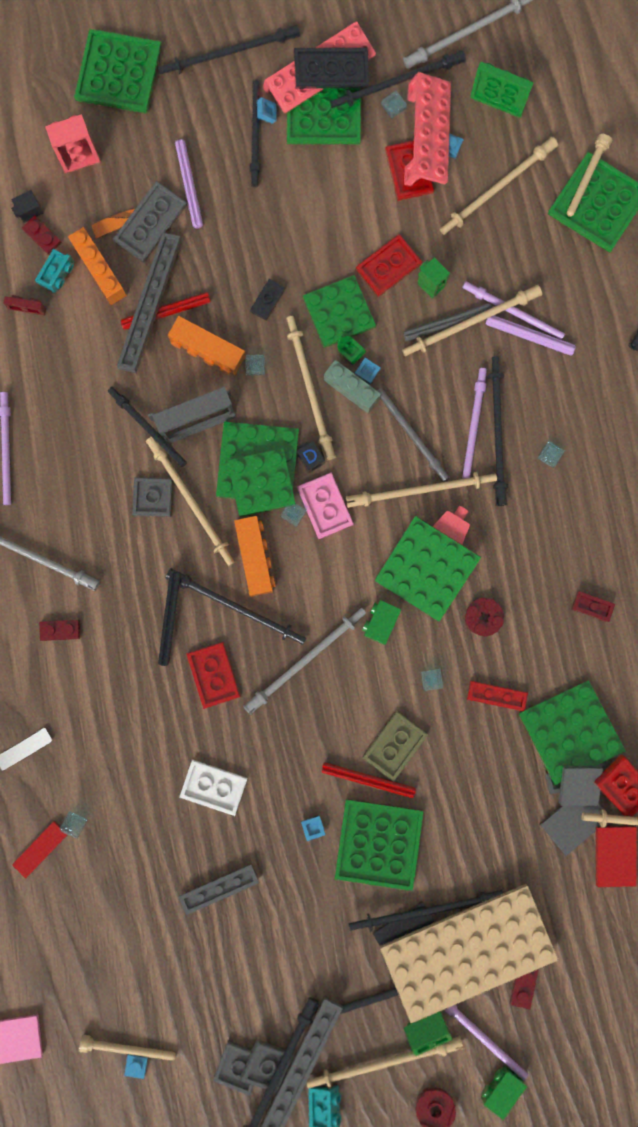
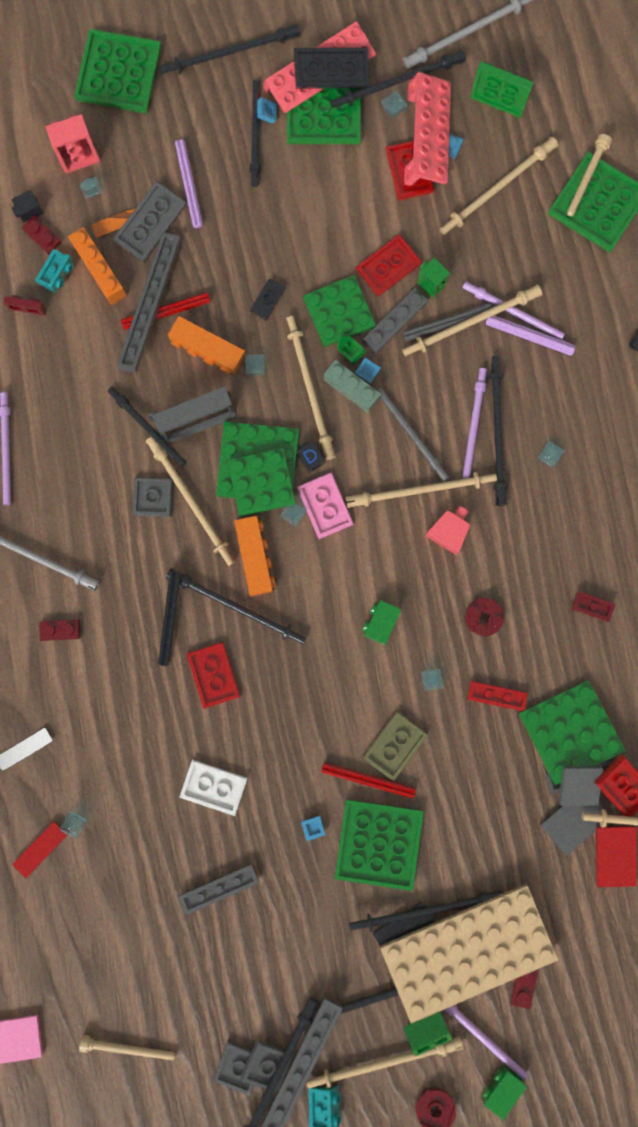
(90, 187): none -> clear light blue plate
(136, 1066): dark azure plate -> none
(262, 696): light grey bar -> none
(395, 320): none -> dark grey plate
(427, 568): green plate -> none

